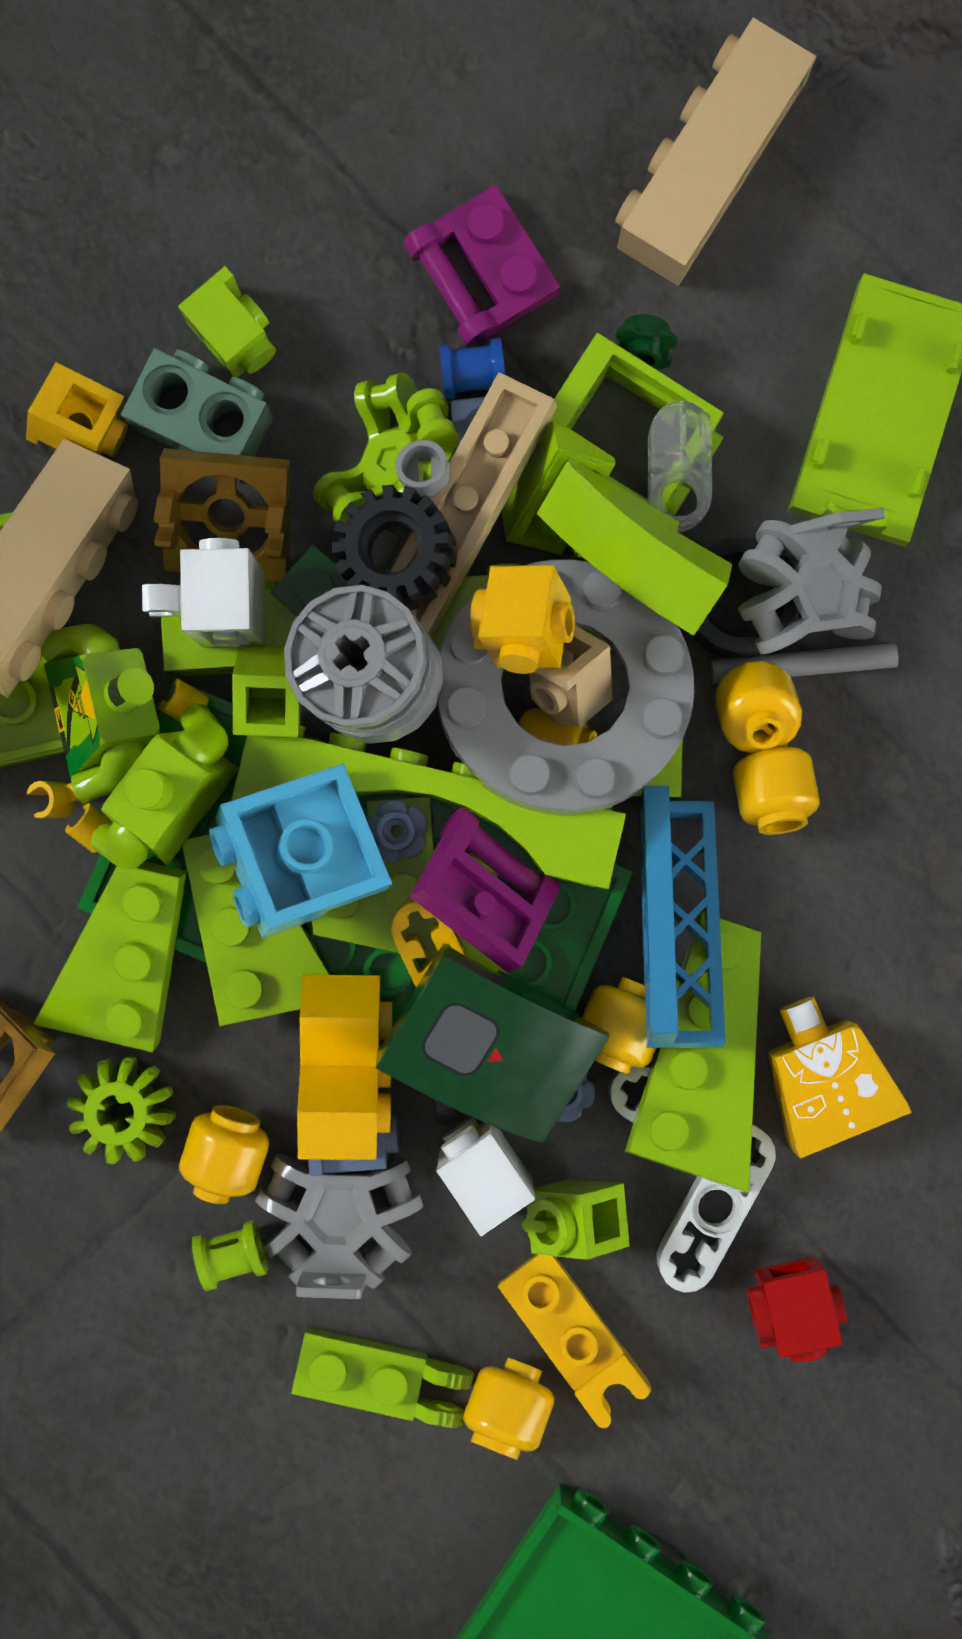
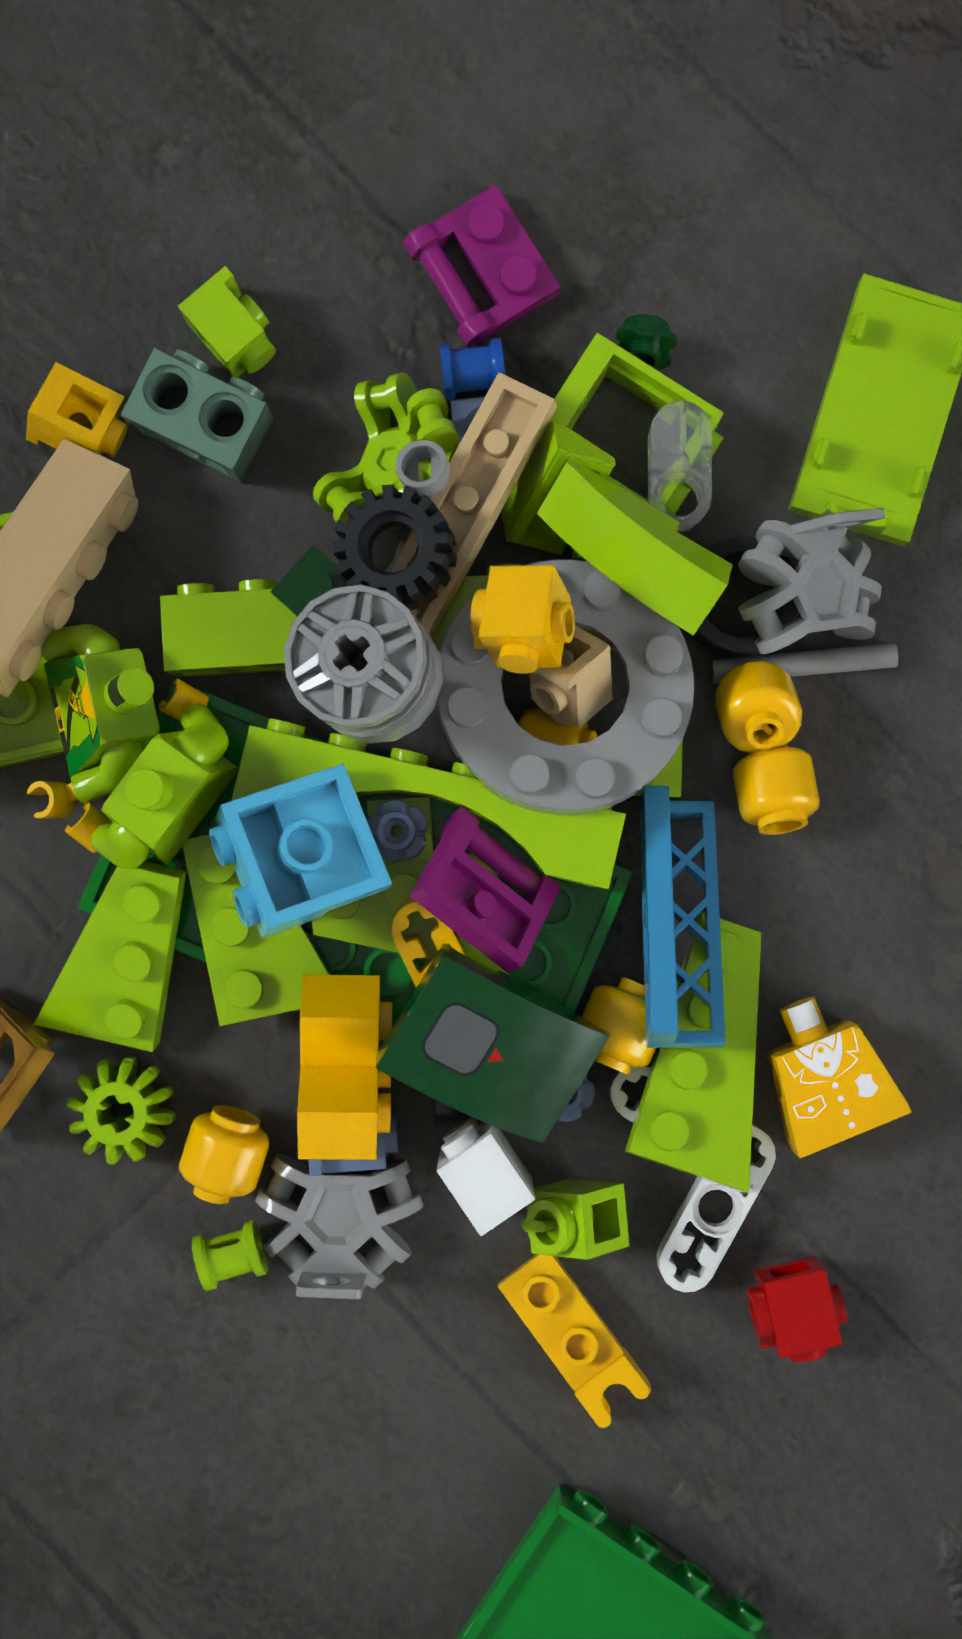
(217, 597): white brick -> none
(263, 695): lime brick -> none
(265, 475): pearl gold piece -> none
(377, 1377): lime hinge -> none
(509, 1408): yellow head -> none
(714, 151): tan brick -> none

